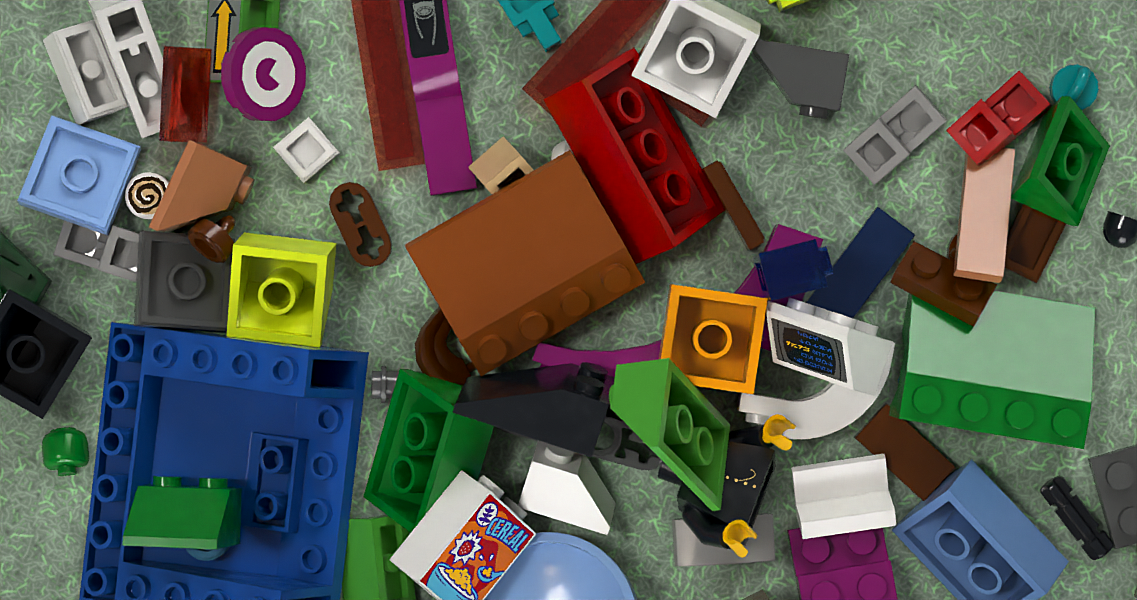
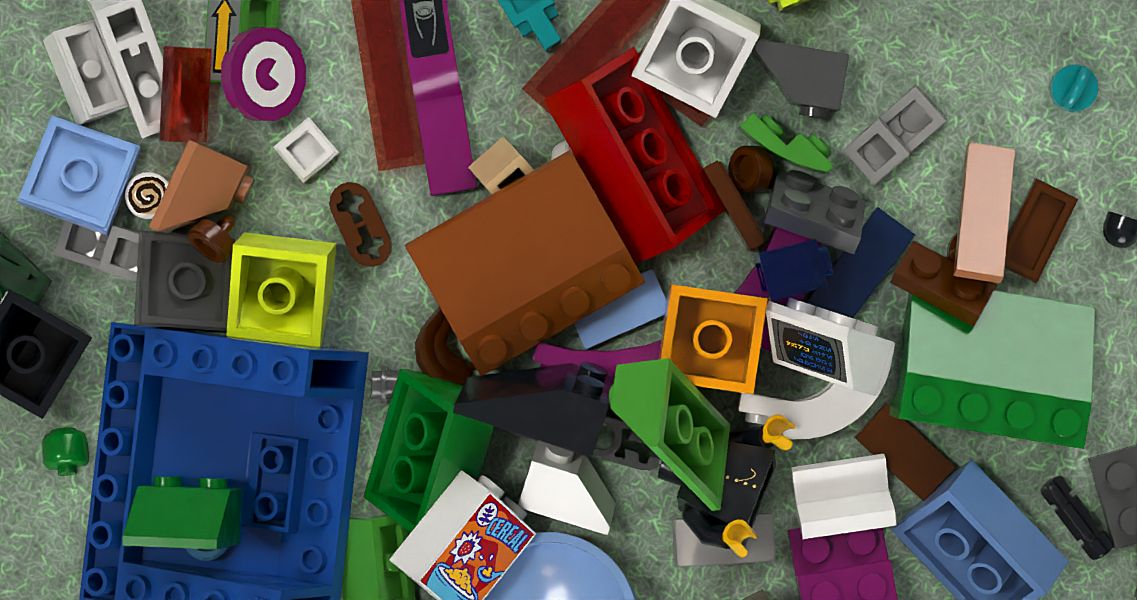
(624, 313): none -> light blue tile
(751, 169): none -> reddish brown tile
(800, 152): none -> bright green slope
(816, 210): none -> dark grey plate
(999, 119): red slope -> none
(1062, 164): green slope -> none

